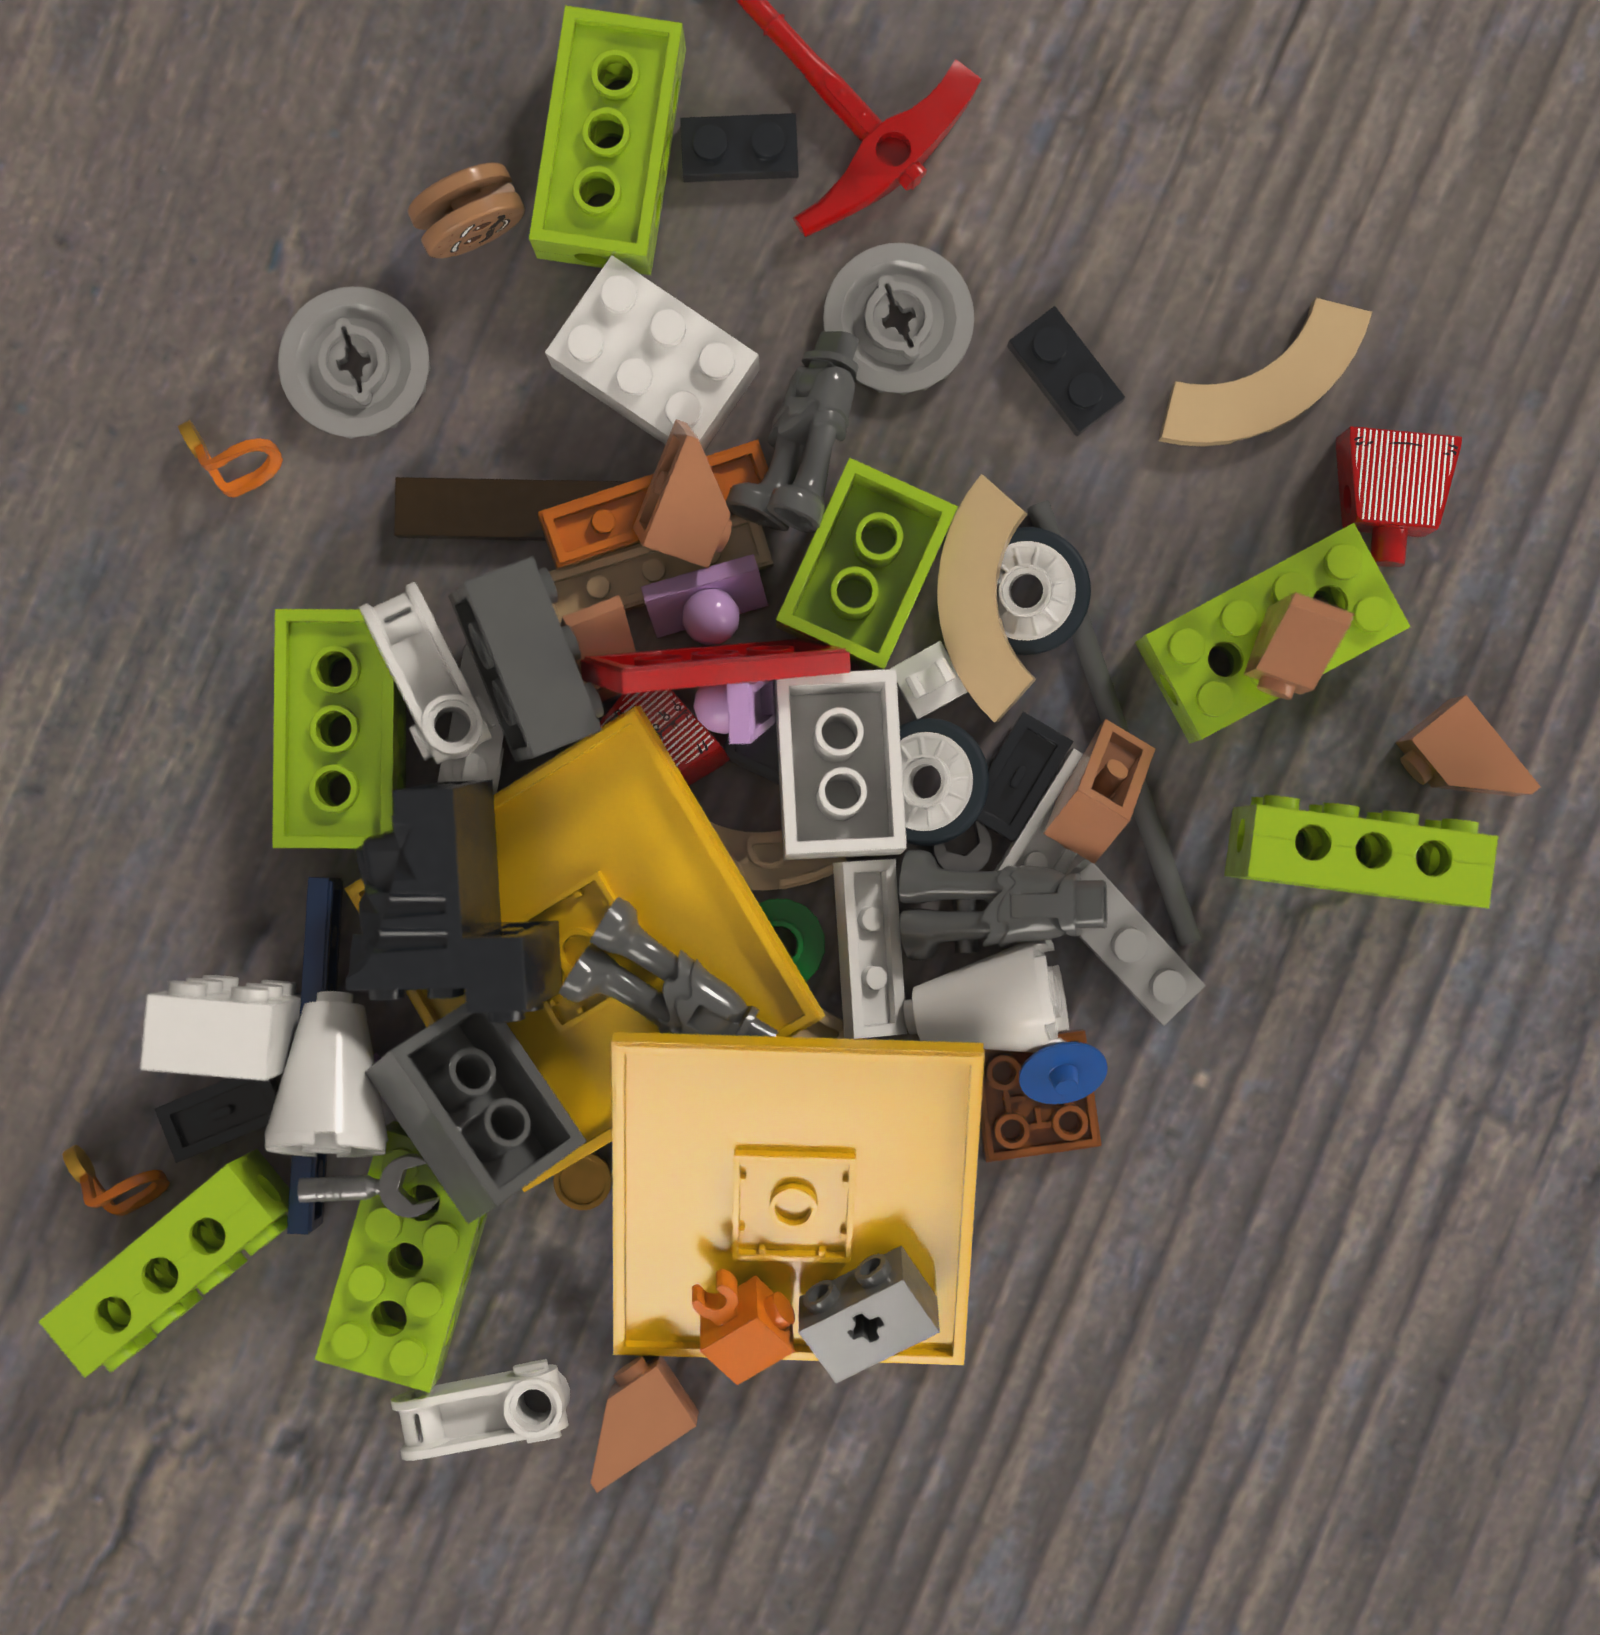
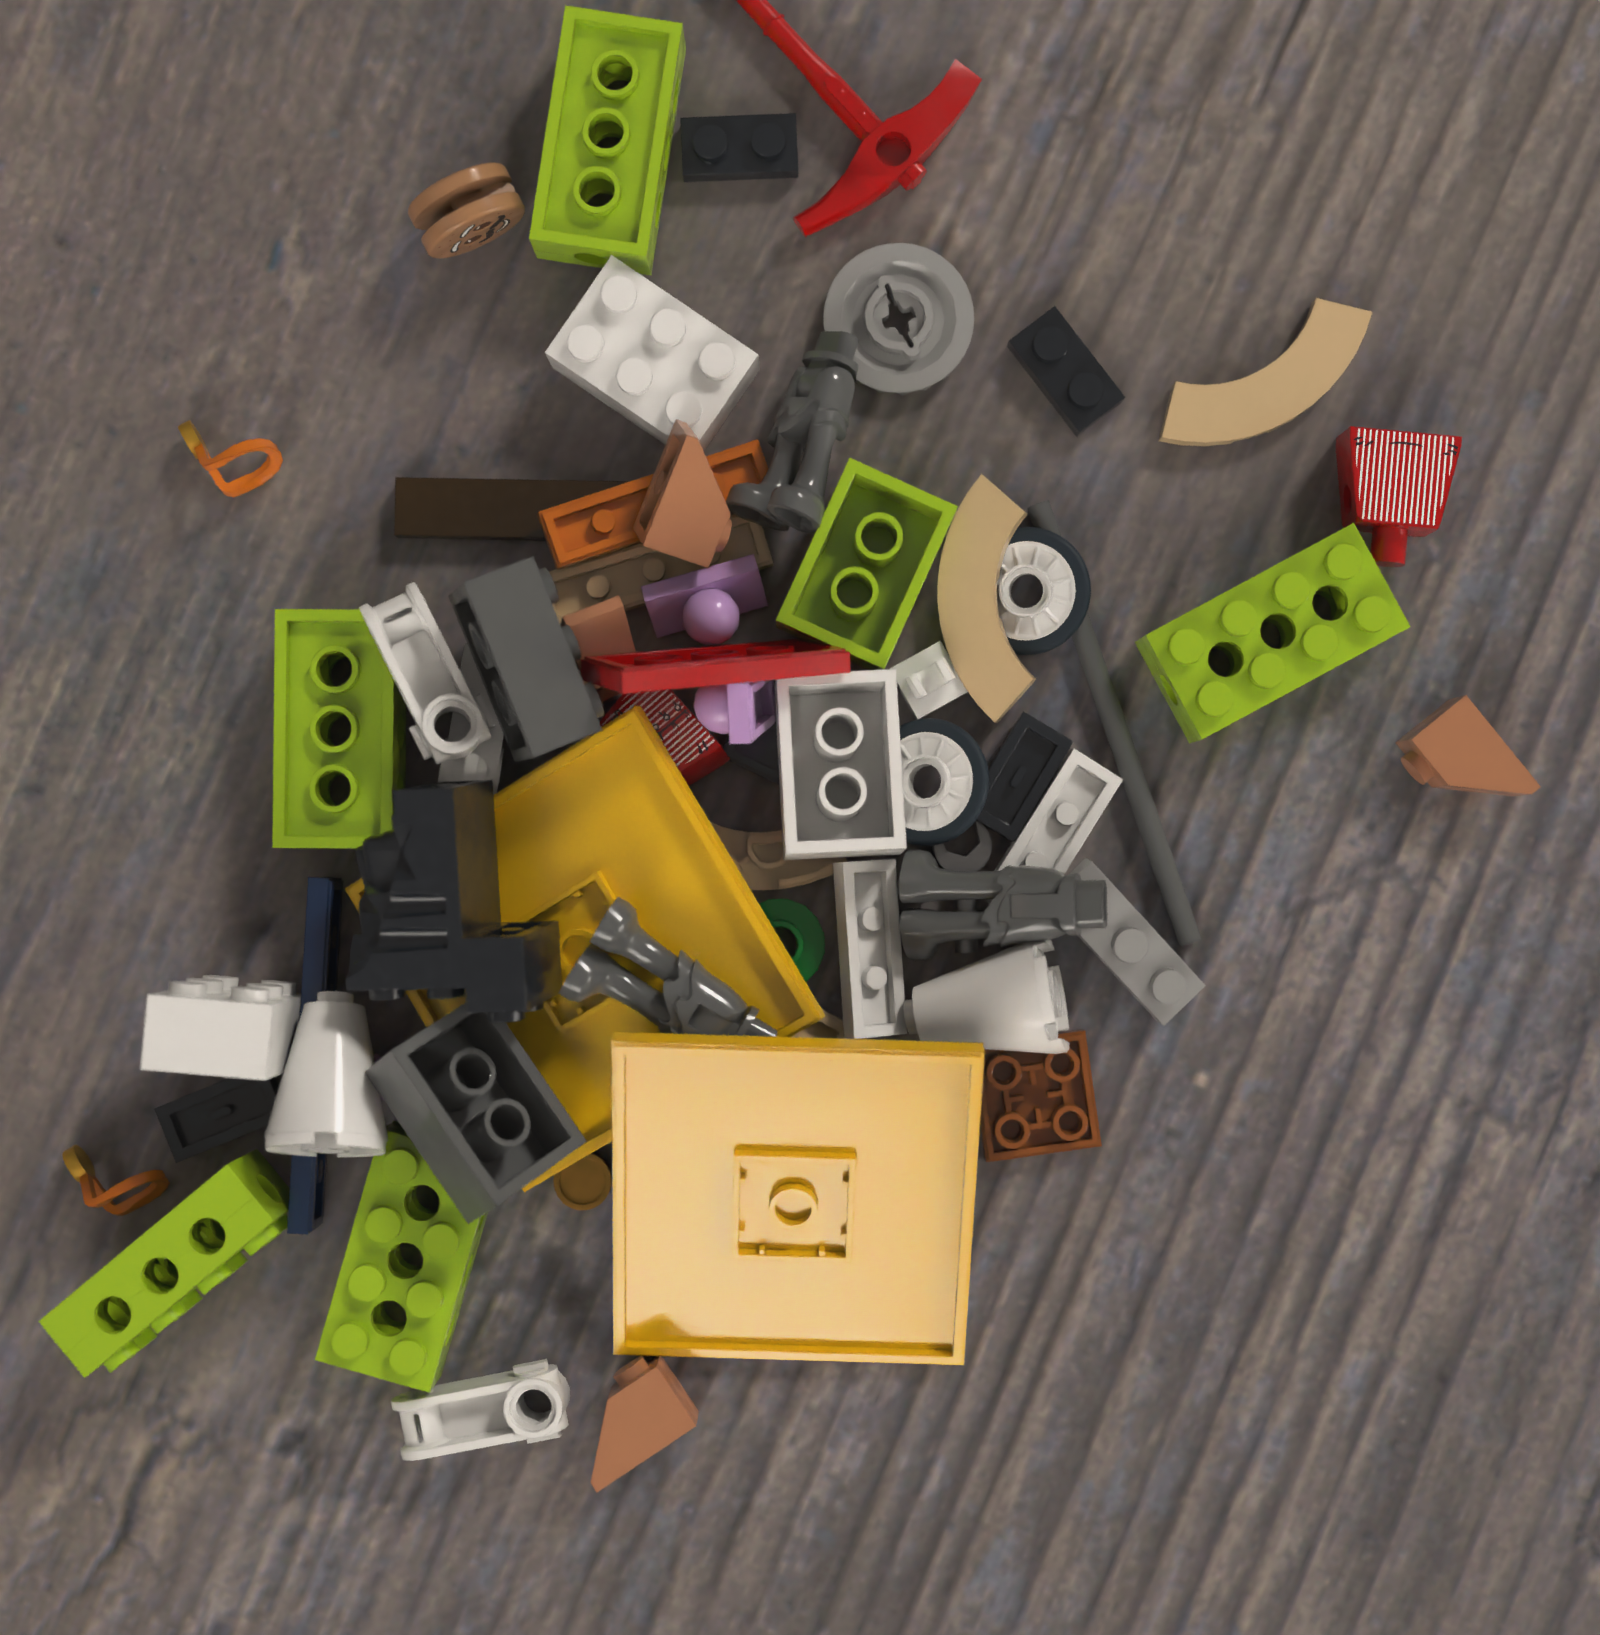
(318, 345): light grey gear -> none
(365, 1187): flat silver piece -> none
(743, 1325): orange brick -> none
(868, 1314): brick -> none
(1063, 1073): blue piece -> none
(1100, 792): nougat slope -> none
(1296, 645): nougat slope -> none
(1452, 856): lime brick -> none

